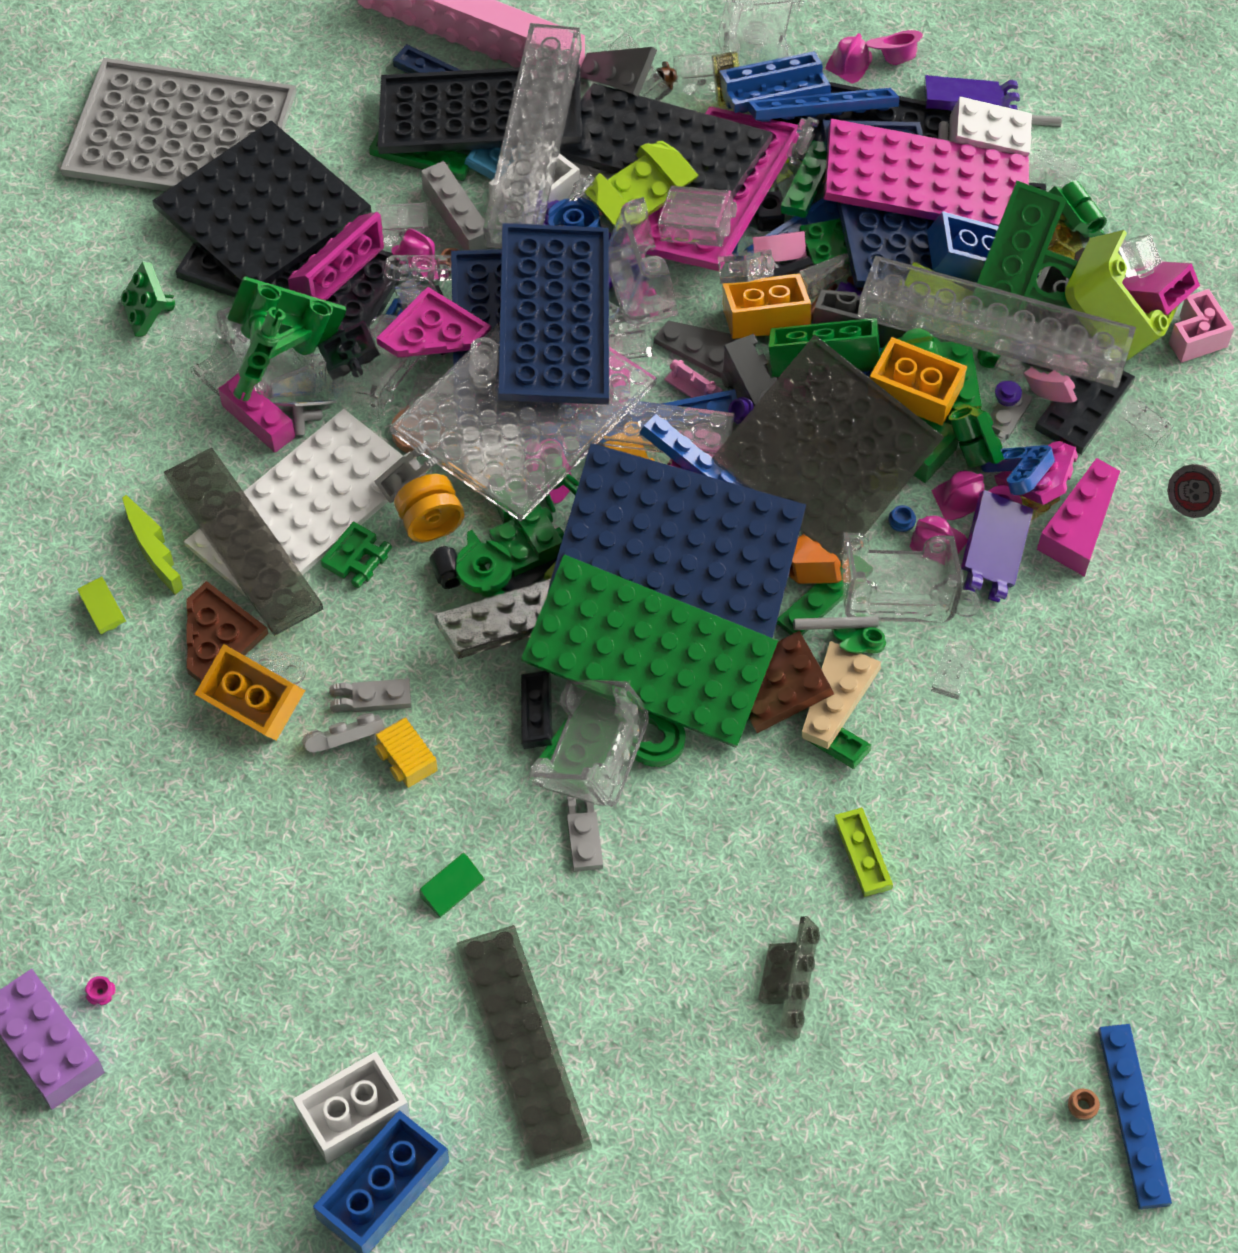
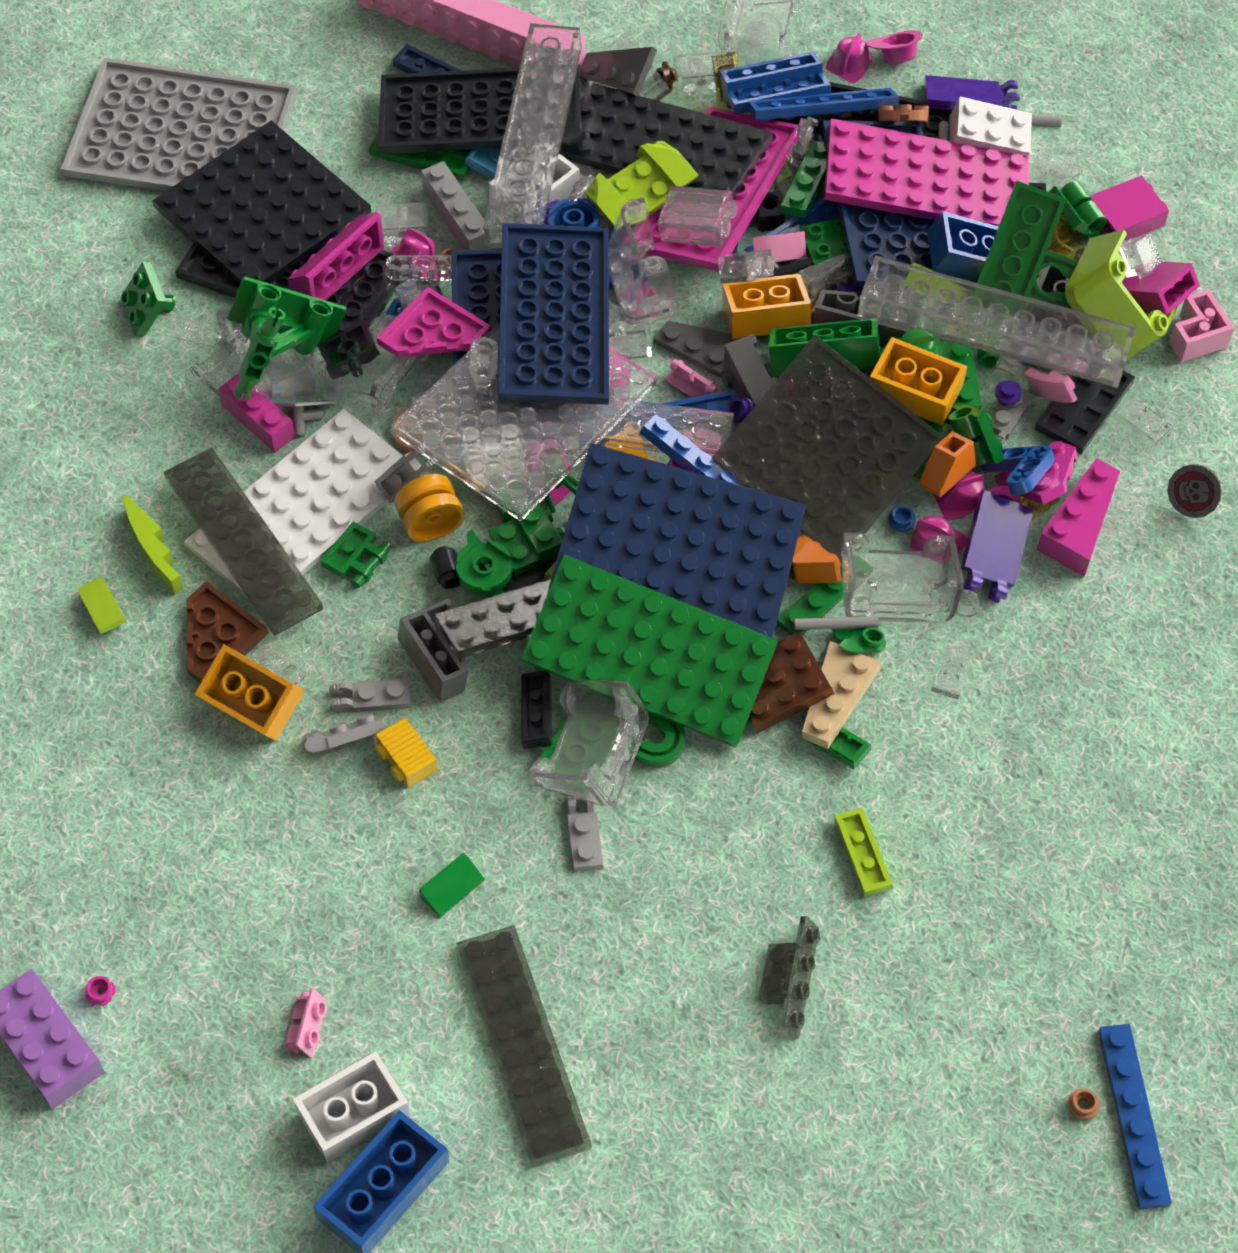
(308, 1011): none -> bright pink hinge
(431, 651): none -> dark grey wedge
(903, 113): none -> nougat plate
(948, 464): none -> orange slope
(1131, 208): none -> dark pink brick

